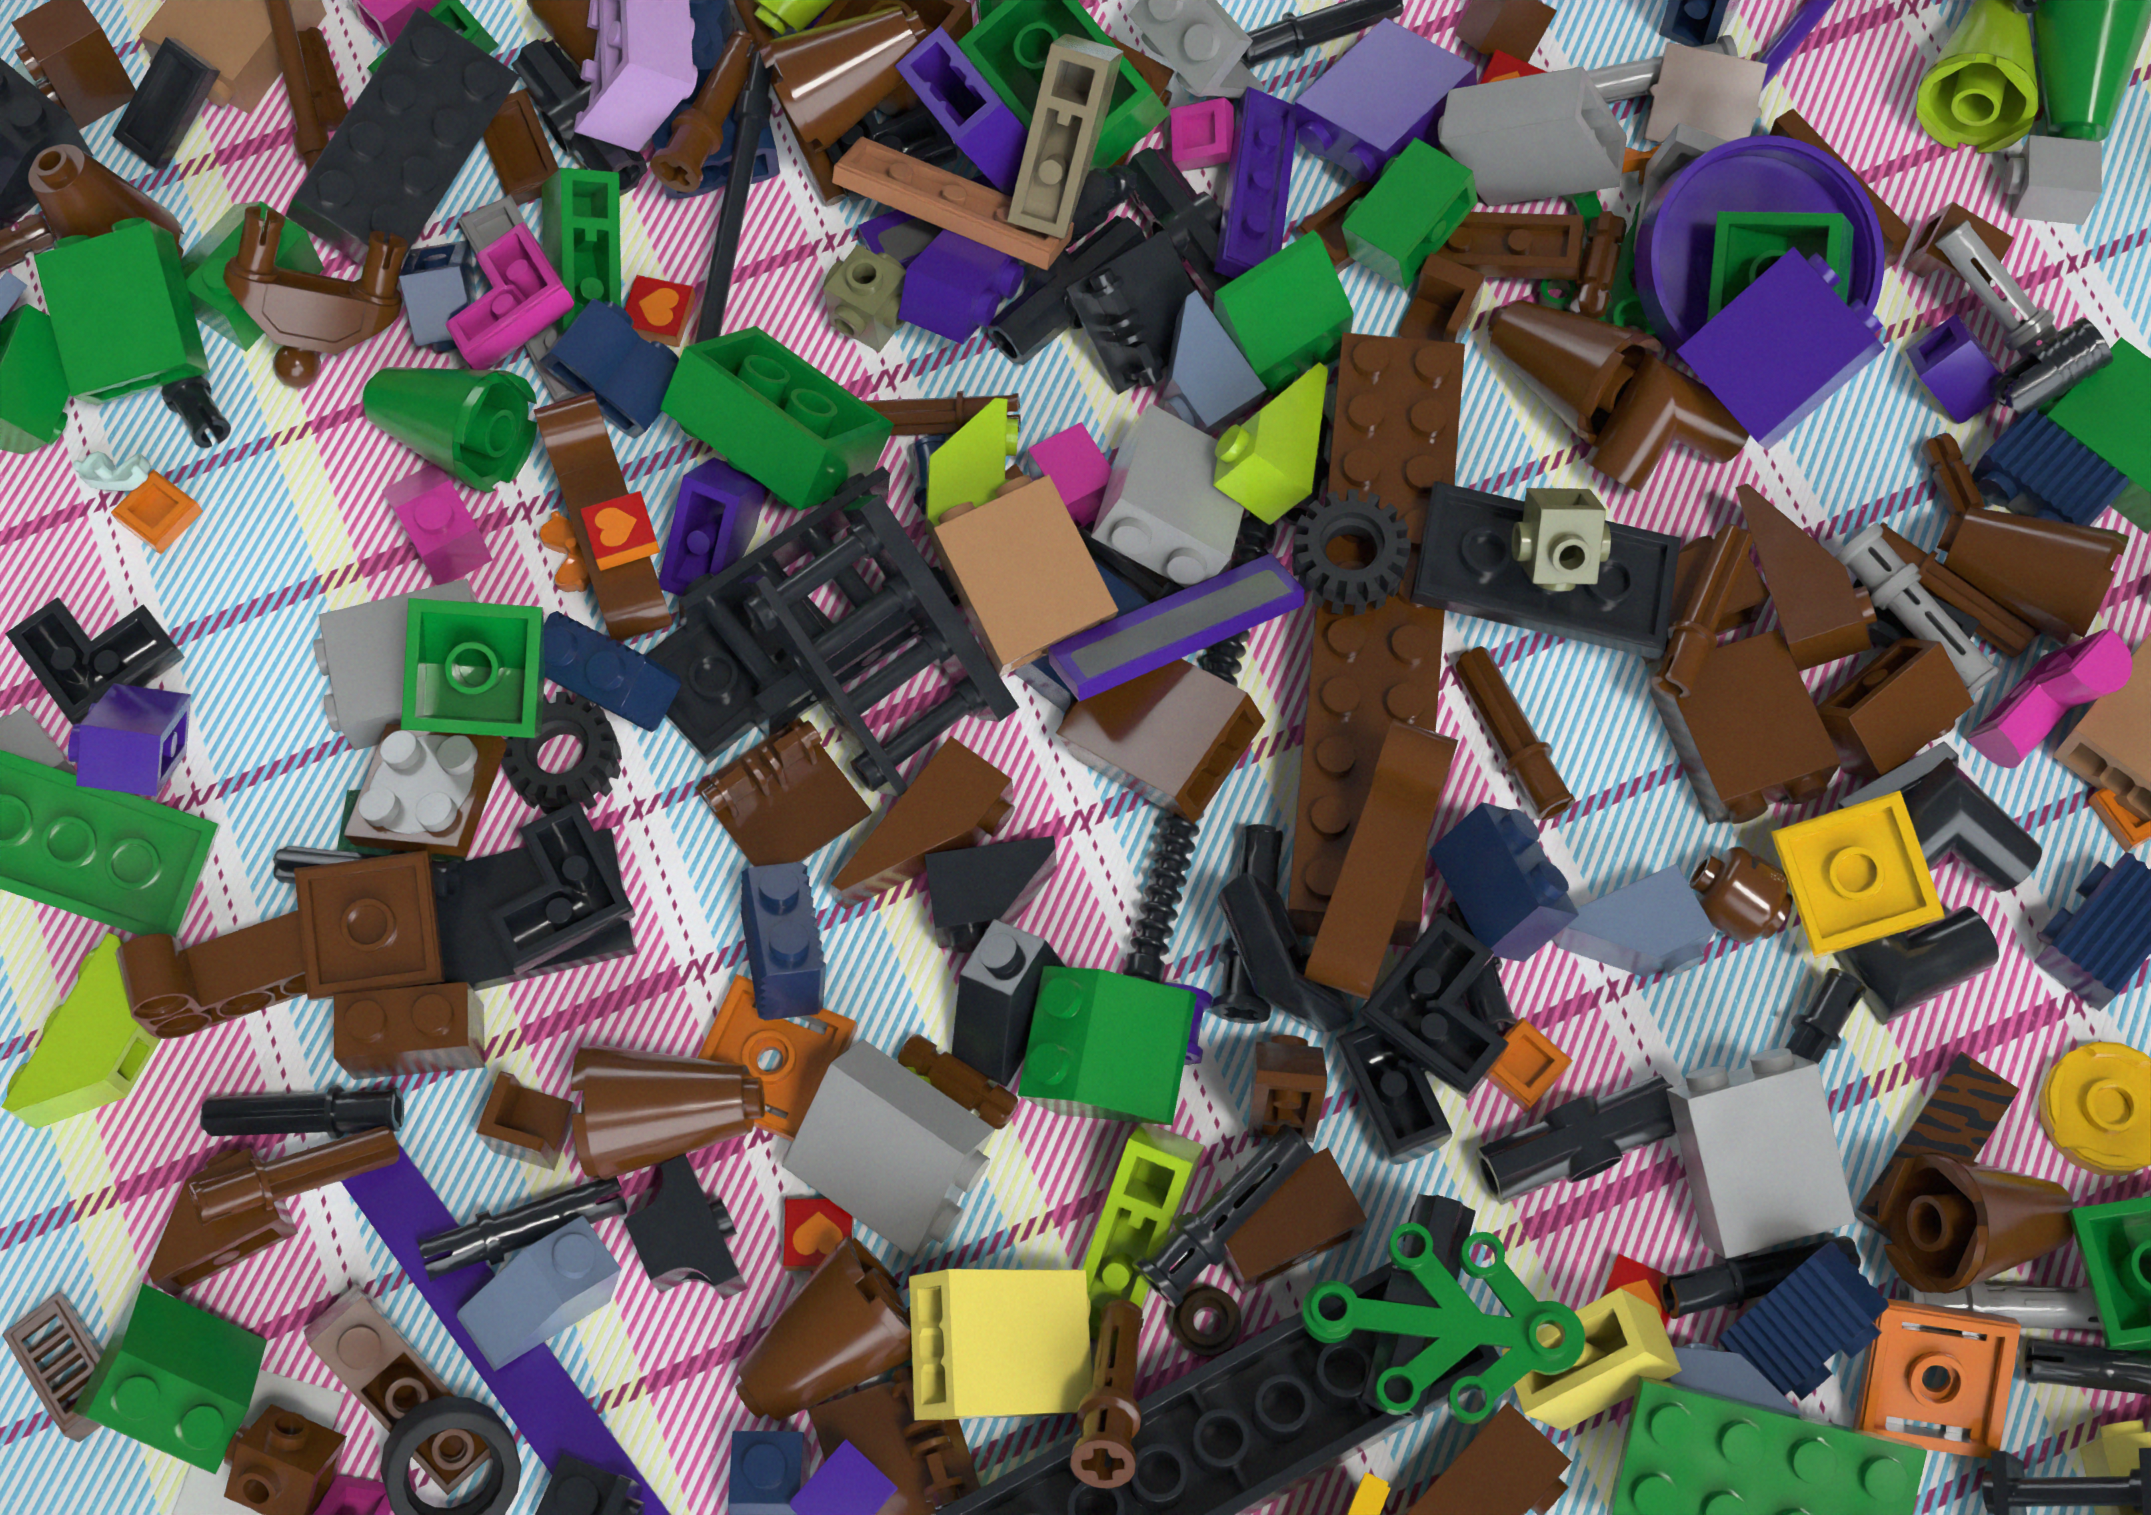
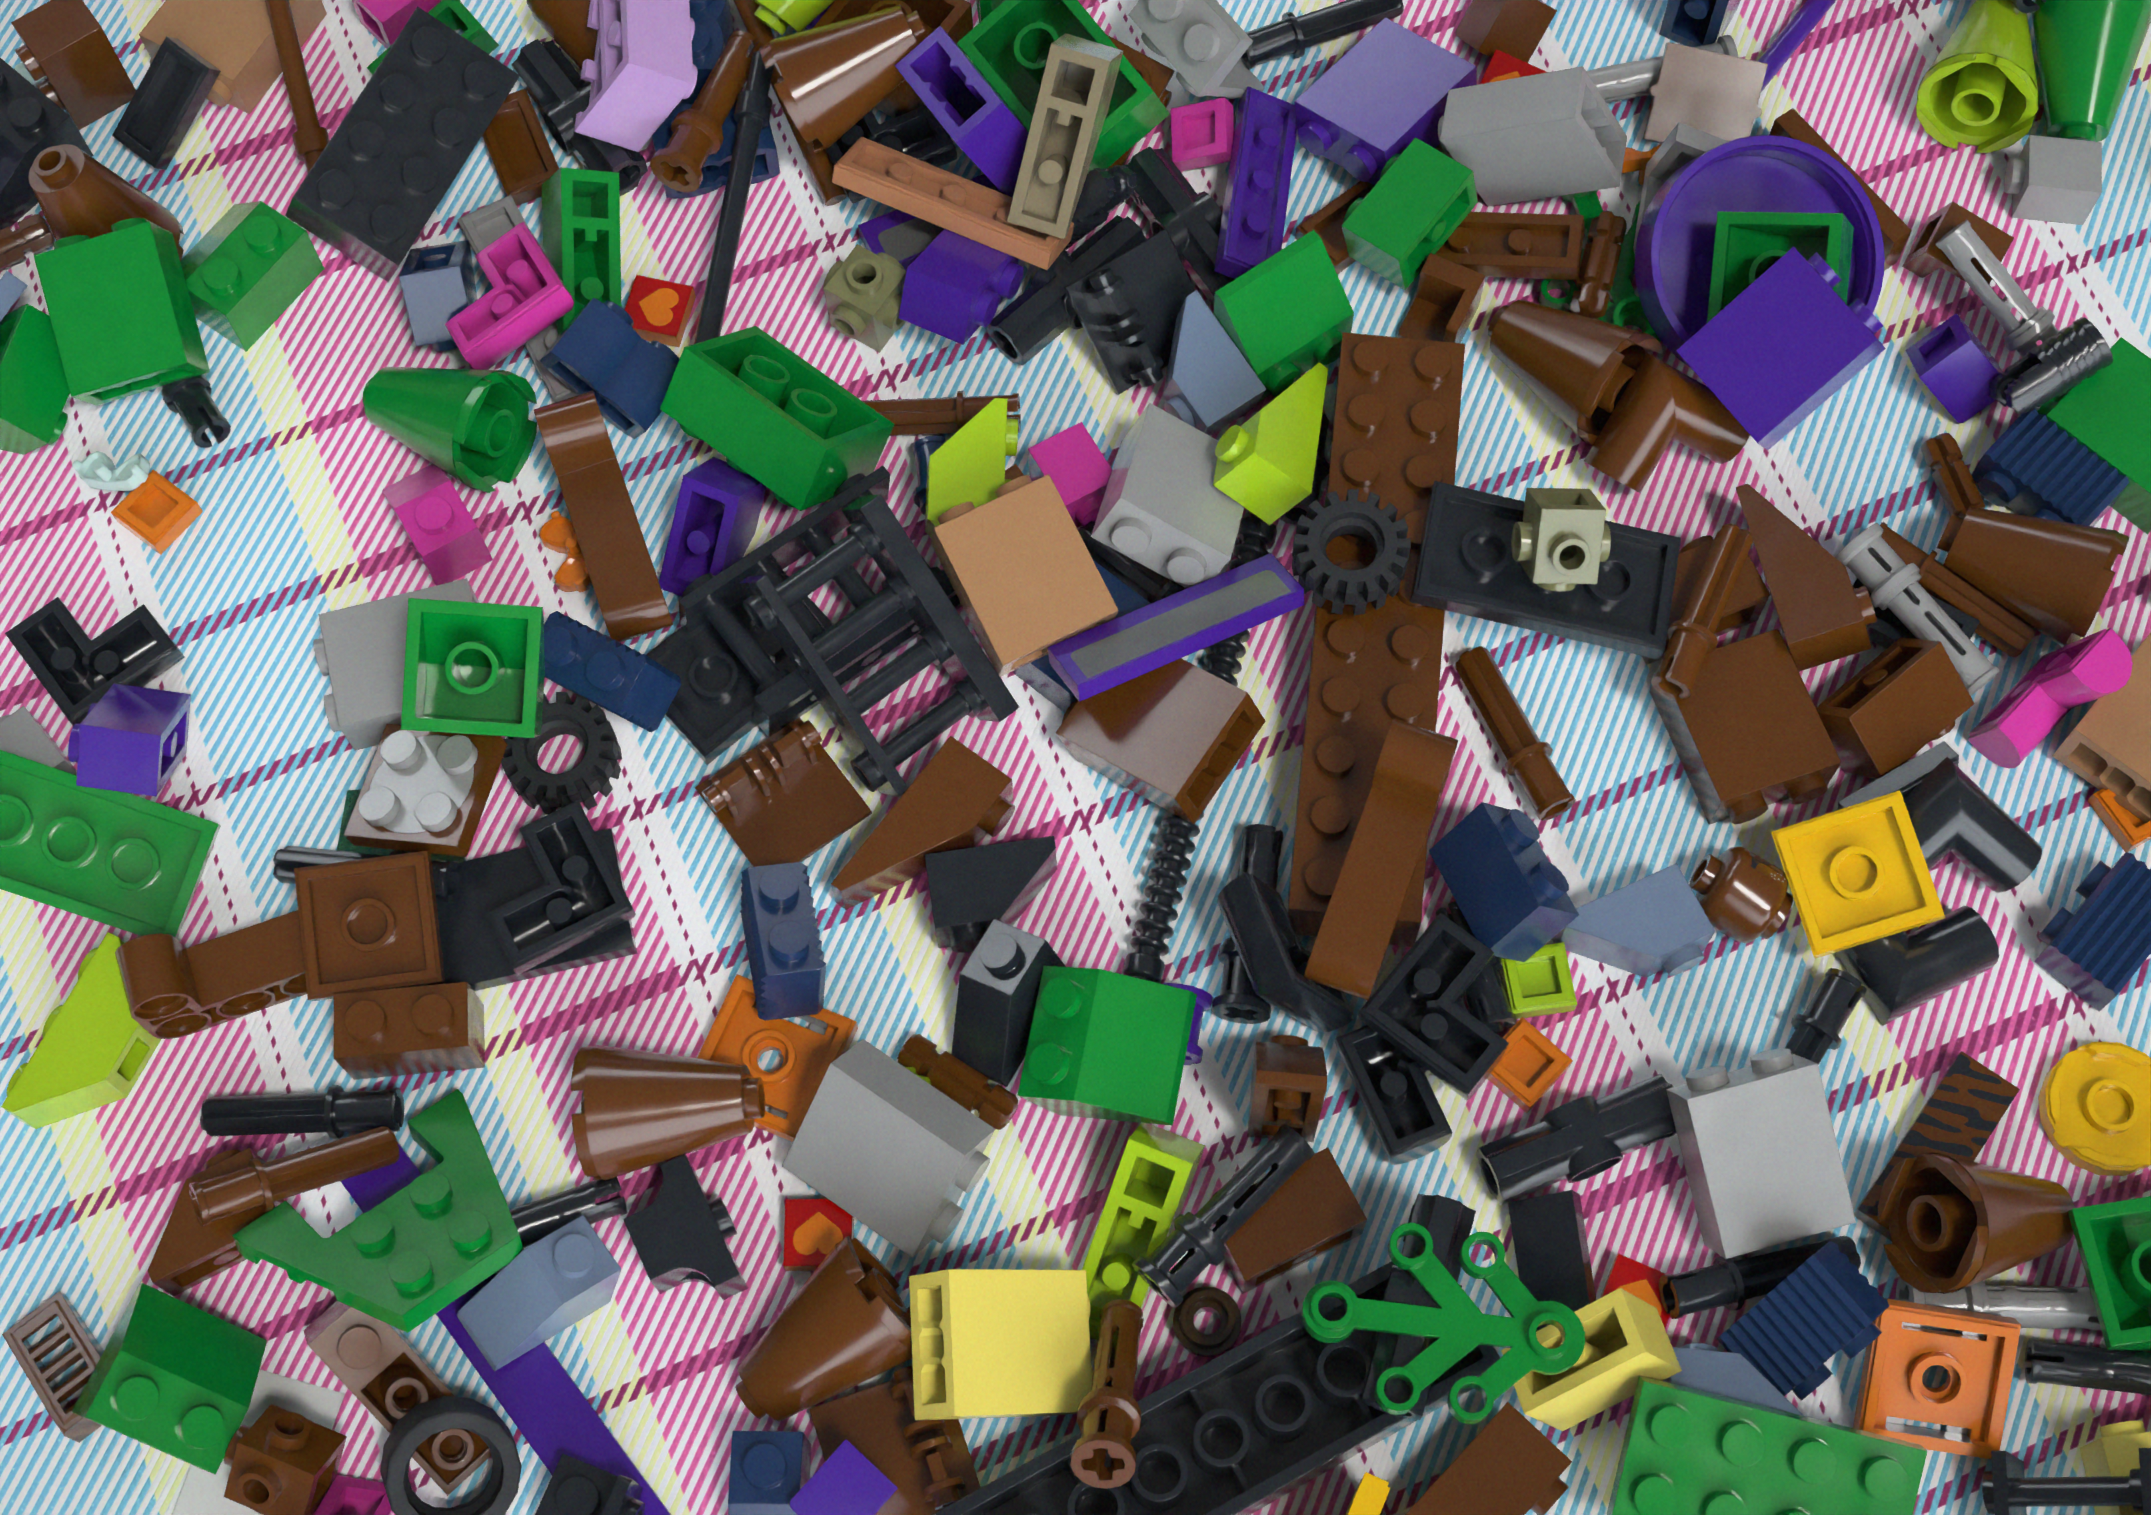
(311, 309): reddish brown connector -> none
(323, 79): reddish brown axle -> none
(416, 1245): none -> green wing
(525, 1123): reddish brown panel -> none
(620, 530): tile -> none
(1540, 983): none -> lime tile
(1553, 1249): none -> black tile

